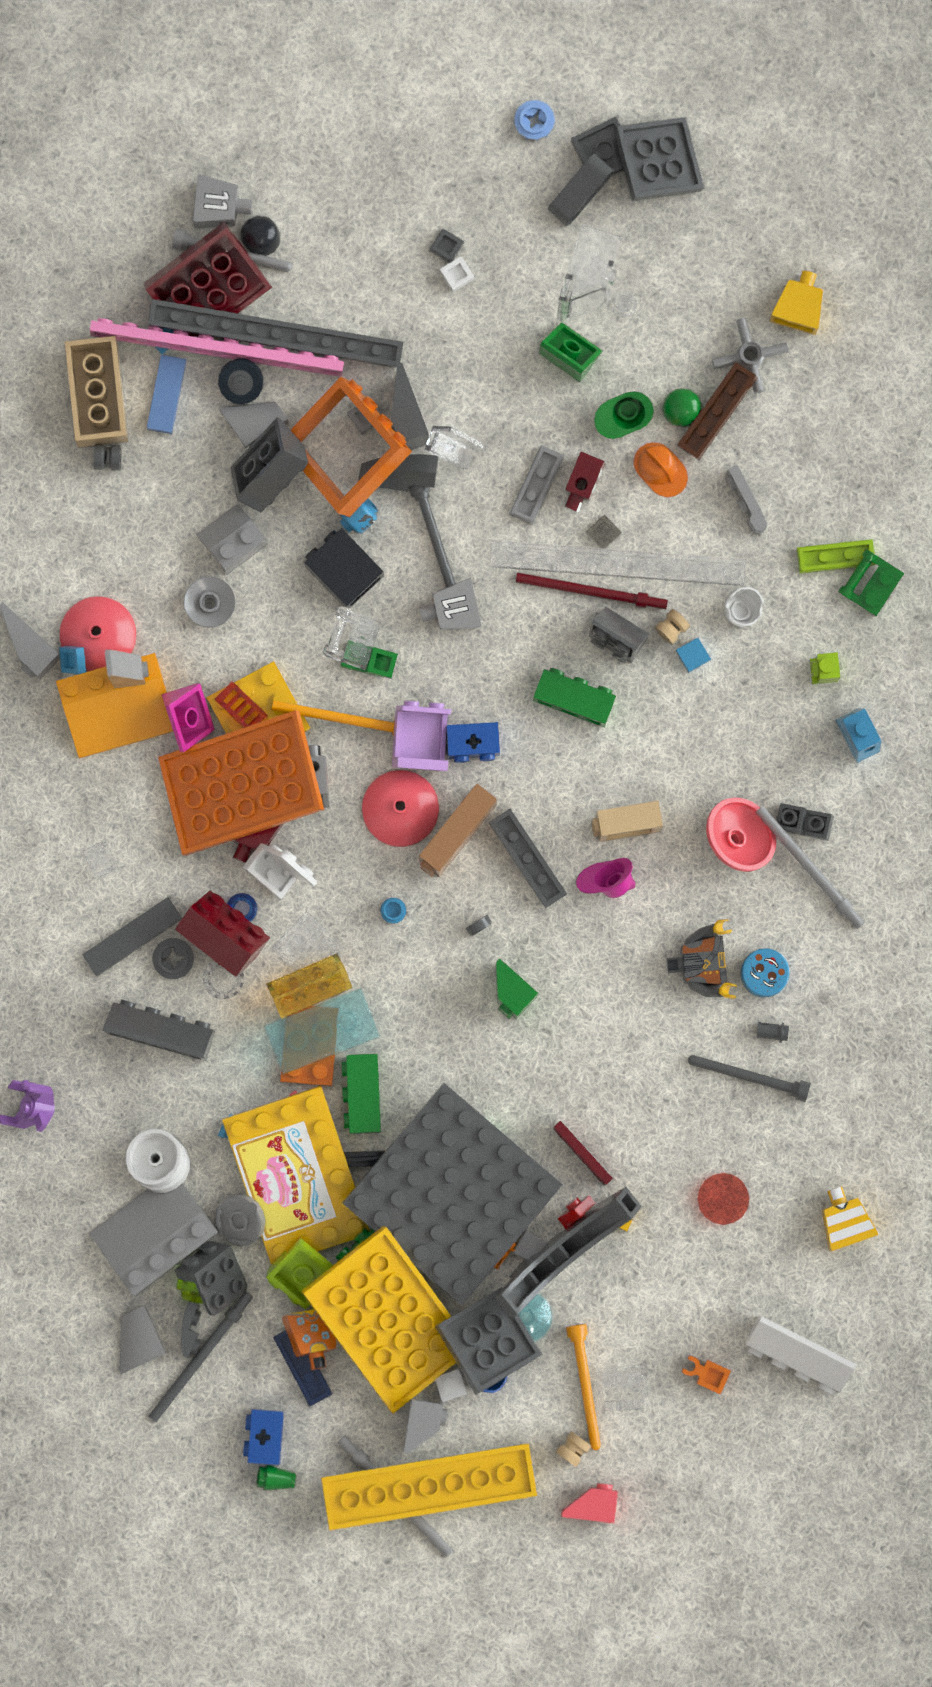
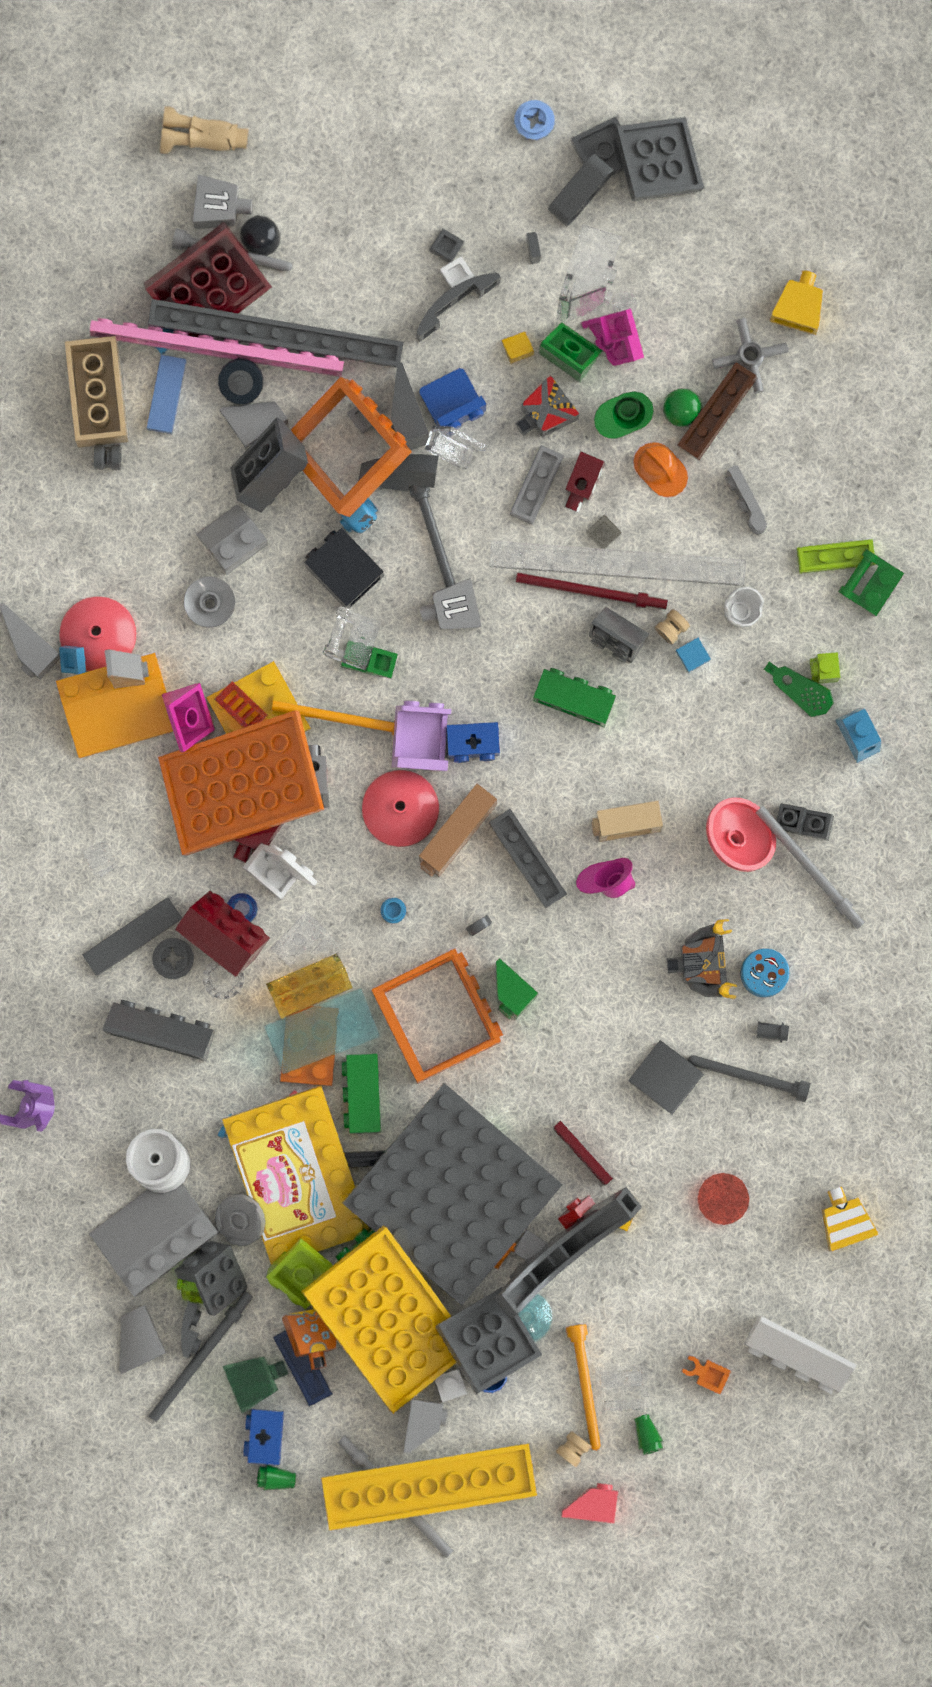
(203, 133): none -> tan piece
(254, 1380): none -> clear green torso
(453, 400): none -> blue bracket
(471, 986): none -> orange window
(481, 284): none -> dark grey slope
(518, 347): none -> yellow slope
(533, 247): none -> dark grey tile
(547, 410): none -> torso
(616, 336): none -> dark pink slope
(647, 1435): none -> green cone
(666, 1077): none -> dark grey slope
(798, 687): none -> green piece

